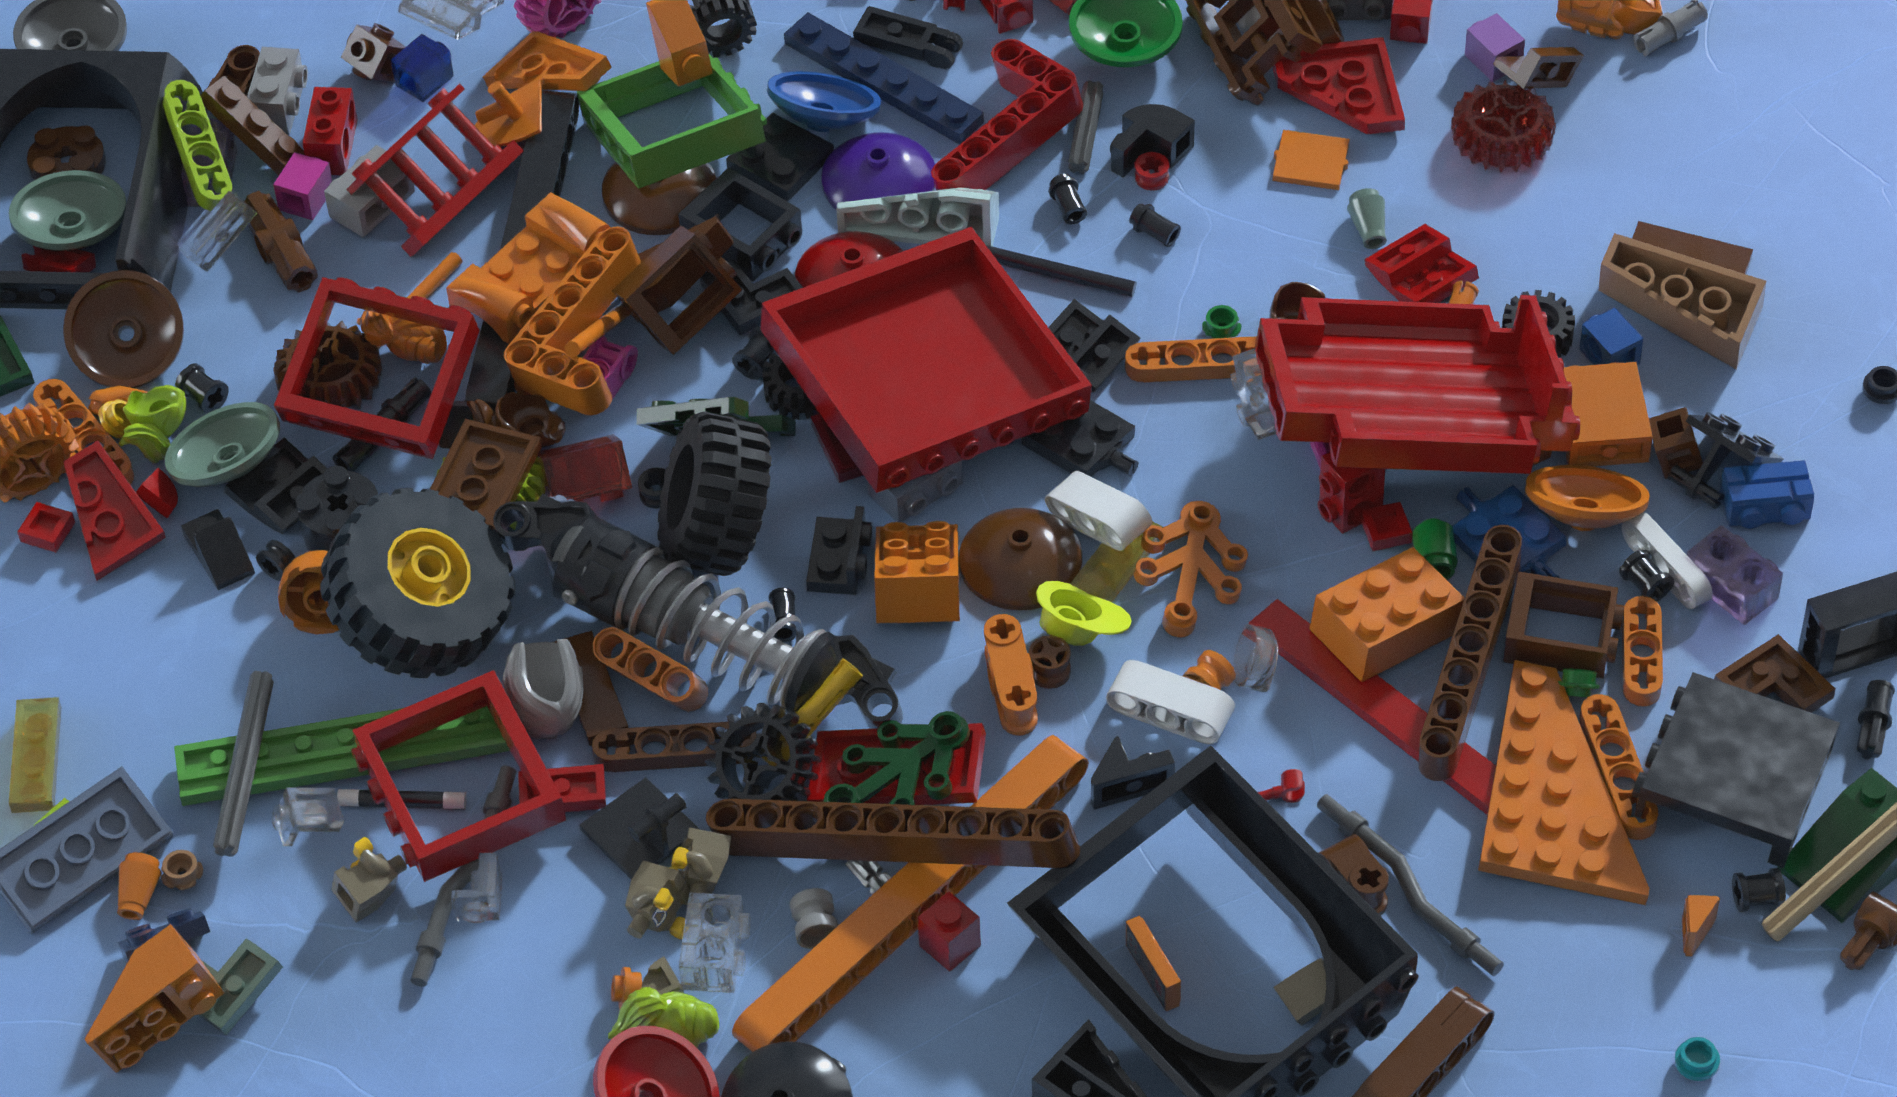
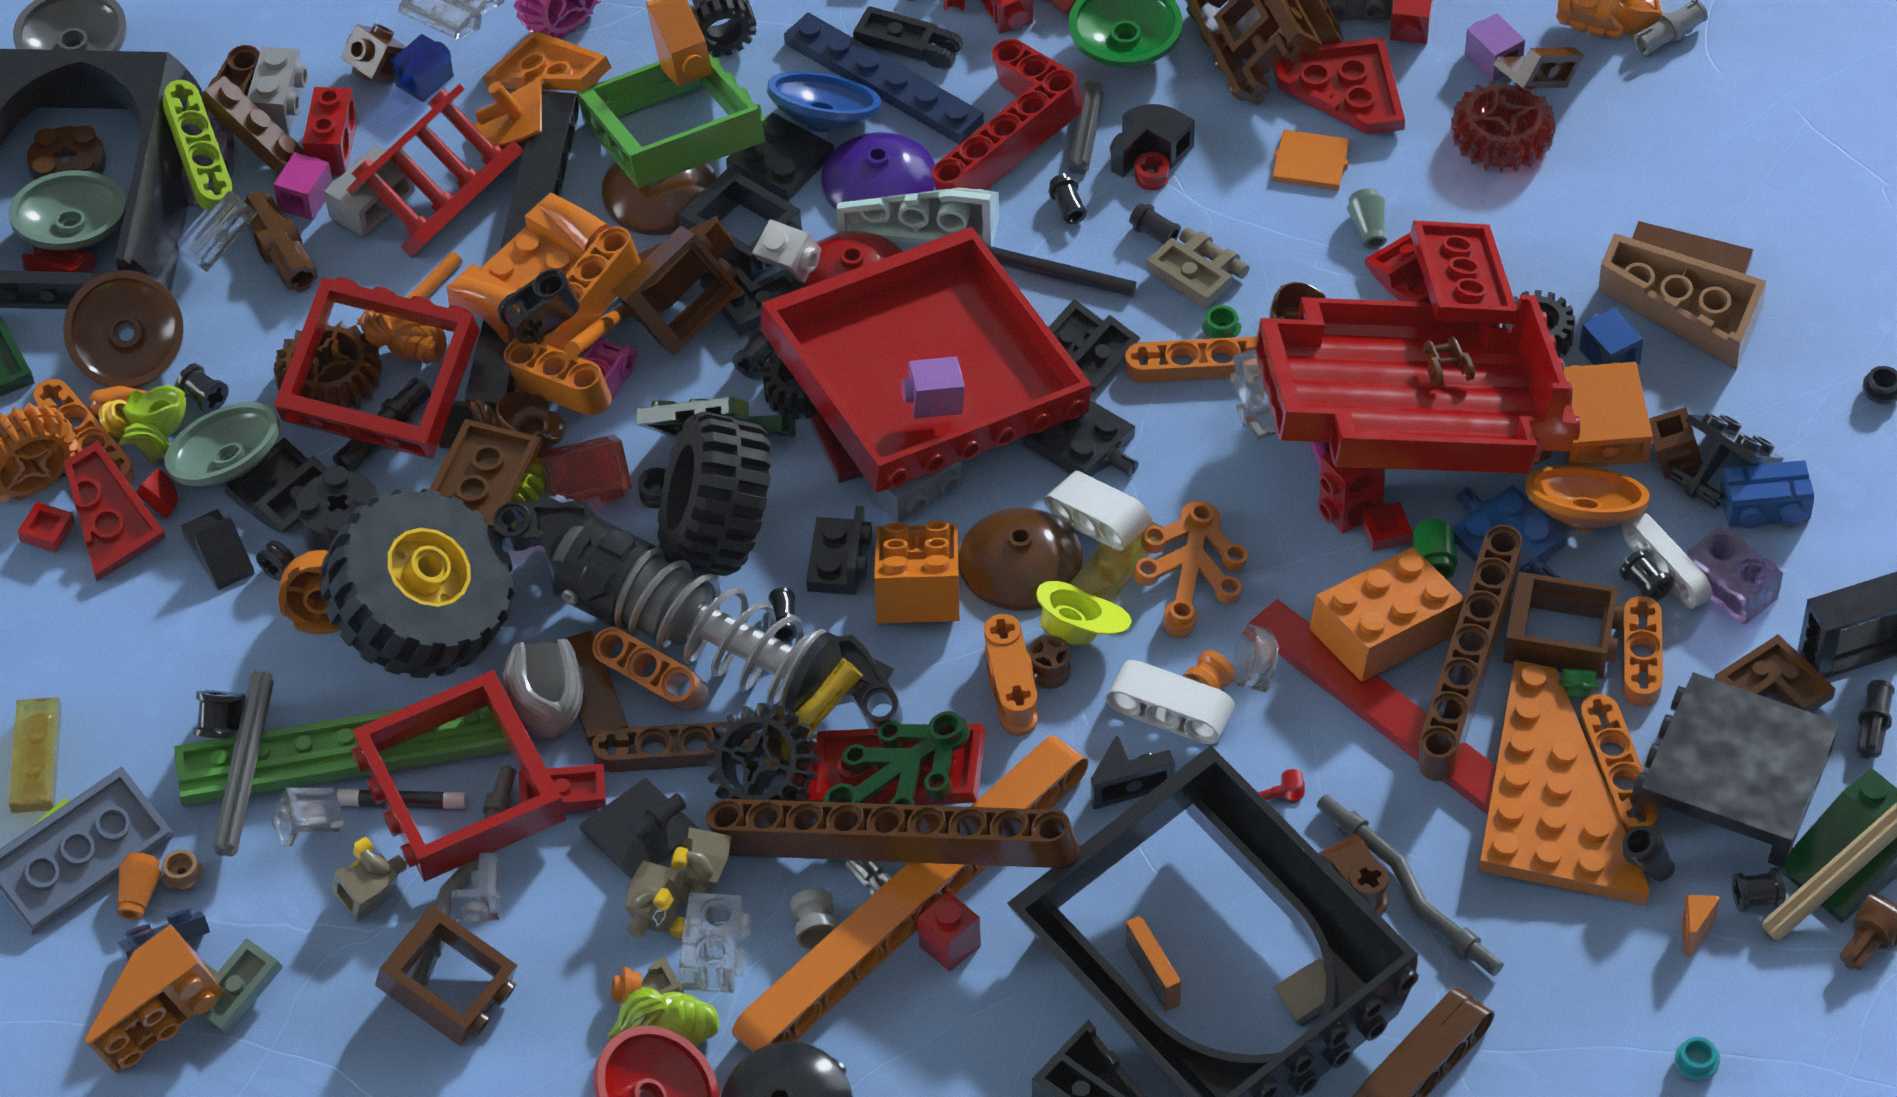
(218, 713): none -> black piece
(425, 1004): none -> reddish brown window
(541, 304): none -> black piece
(788, 249): none -> white bracket
(934, 387): none -> medium lavender brick
(1190, 272): none -> dark tan plate
(1461, 360): none -> reddish brown piece
(1463, 273): none -> red plate
(1647, 851): none -> black cone

